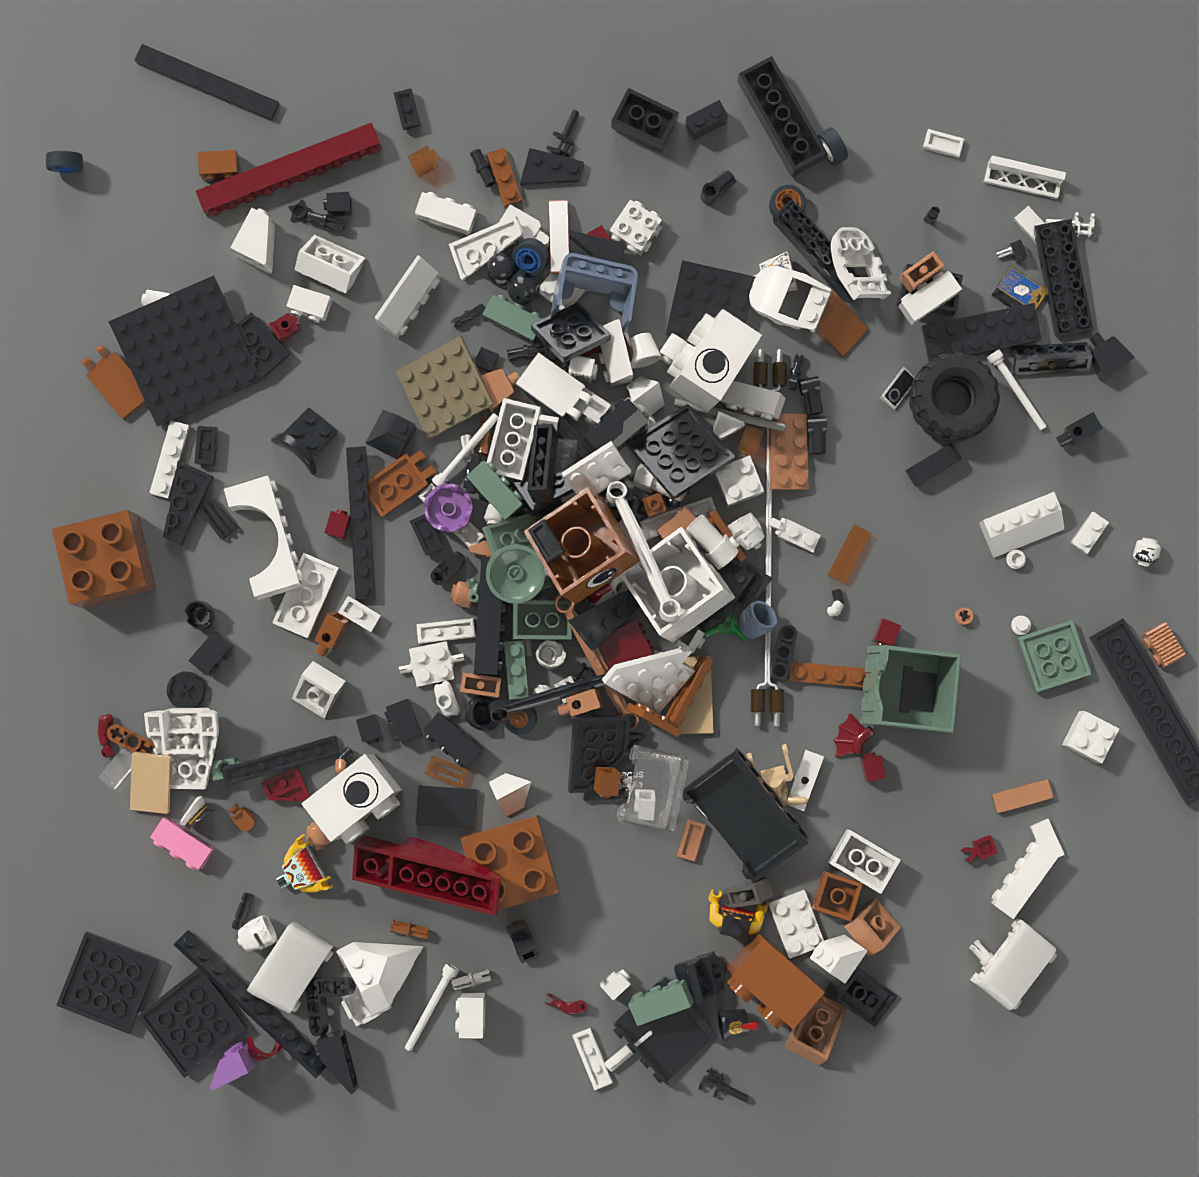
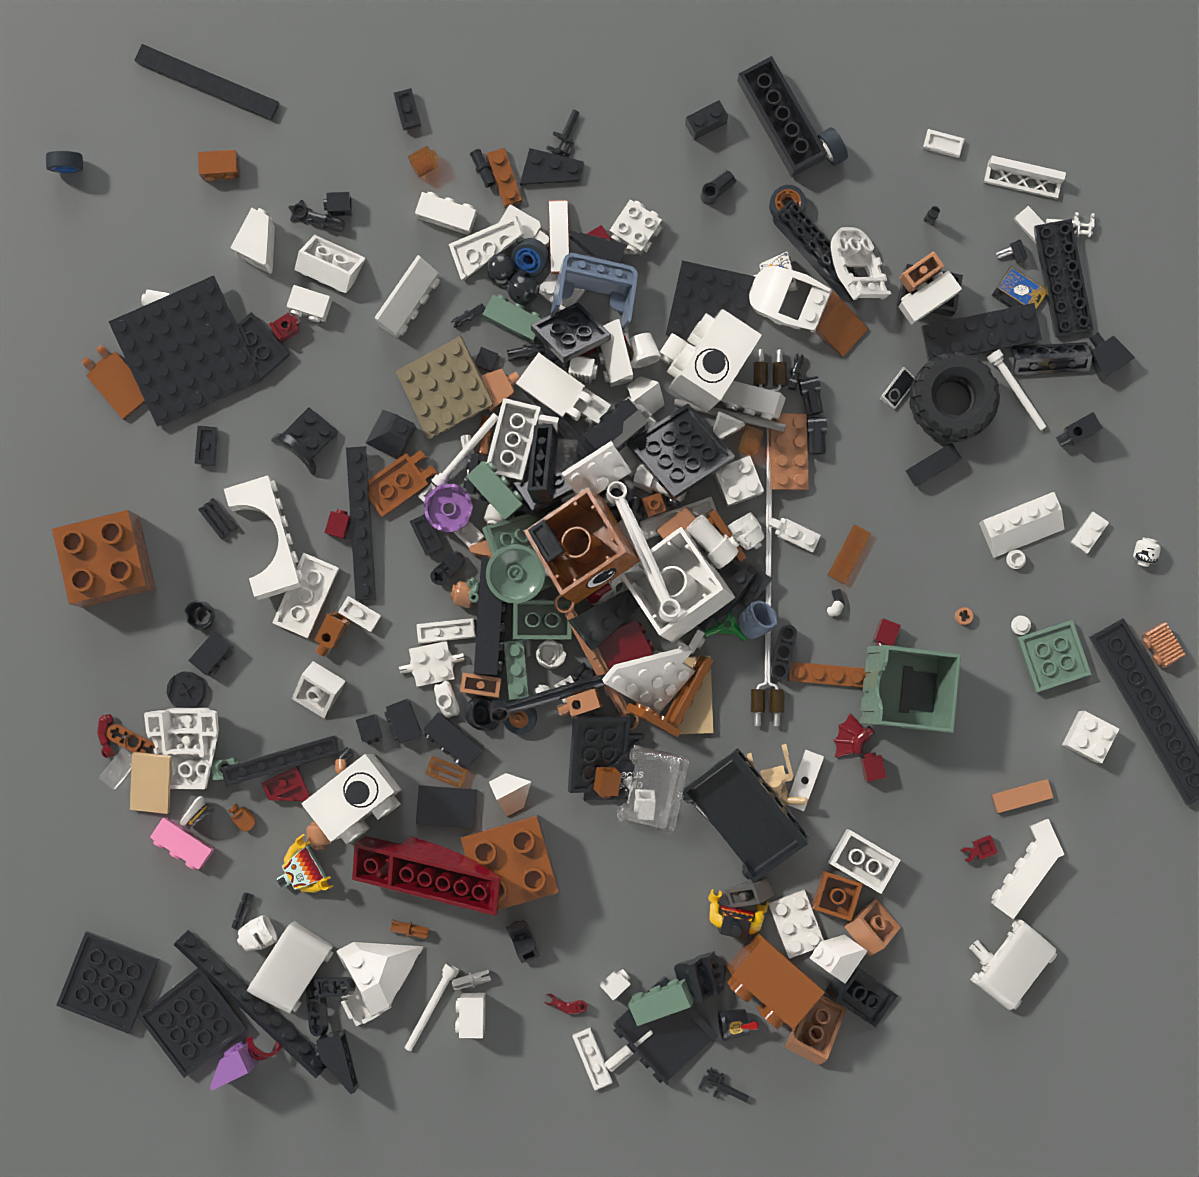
(170, 454): white plate -> none
(186, 498): black wing -> none
(288, 170): dark red brick -> none
(644, 120): black brick -> none
(691, 840): nougat tile -> none

